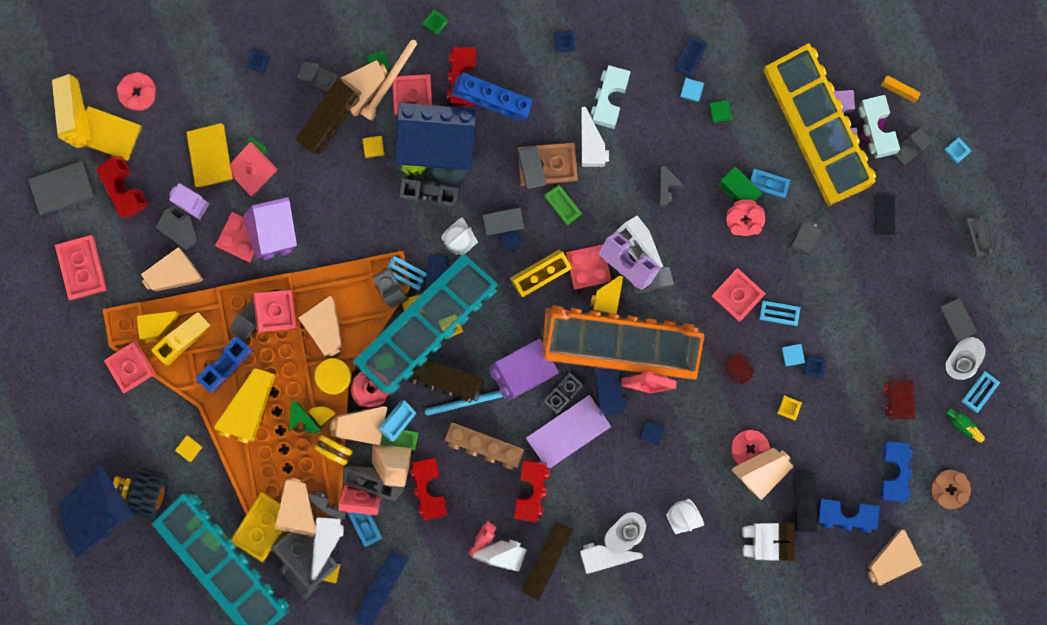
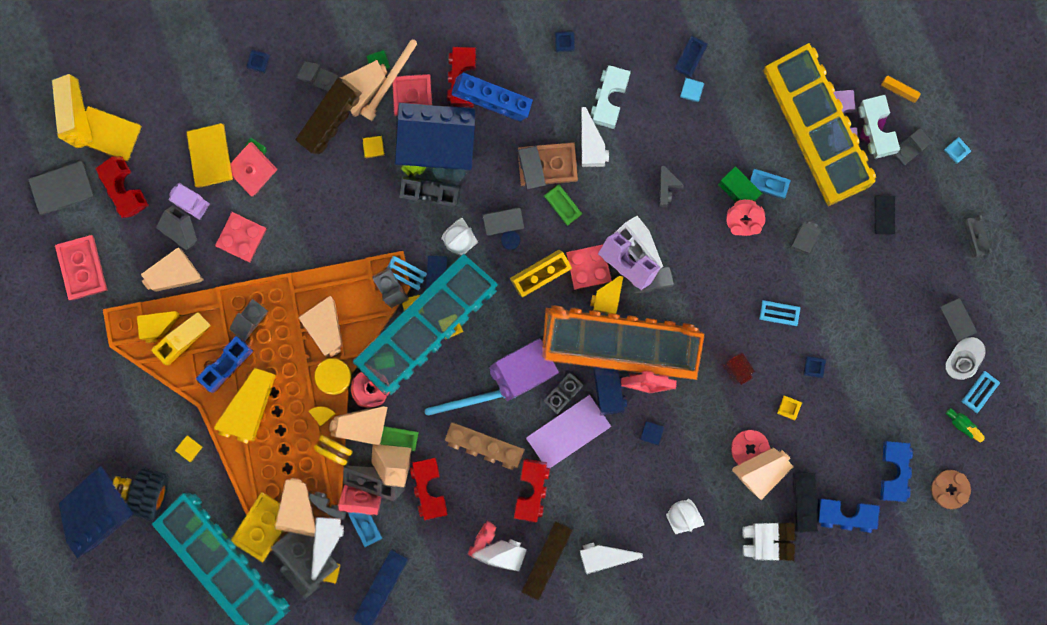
(129, 367): coral plate -> none
(139, 81): coral plate -> none
(271, 228): slope -> none
(274, 311): coral plate -> none
(298, 416): green slope -> none
(397, 420): medium azure tile -> none
(435, 22): green tile -> none
(448, 379): dark brown brick -> none
(625, 533): white piece -> none
(720, 111): green tile -> none
(738, 295): coral plate -> none
(793, 355): medium azure tile -> none
(894, 559): light nougat slope -> none
(900, 400): clear red brick -> none

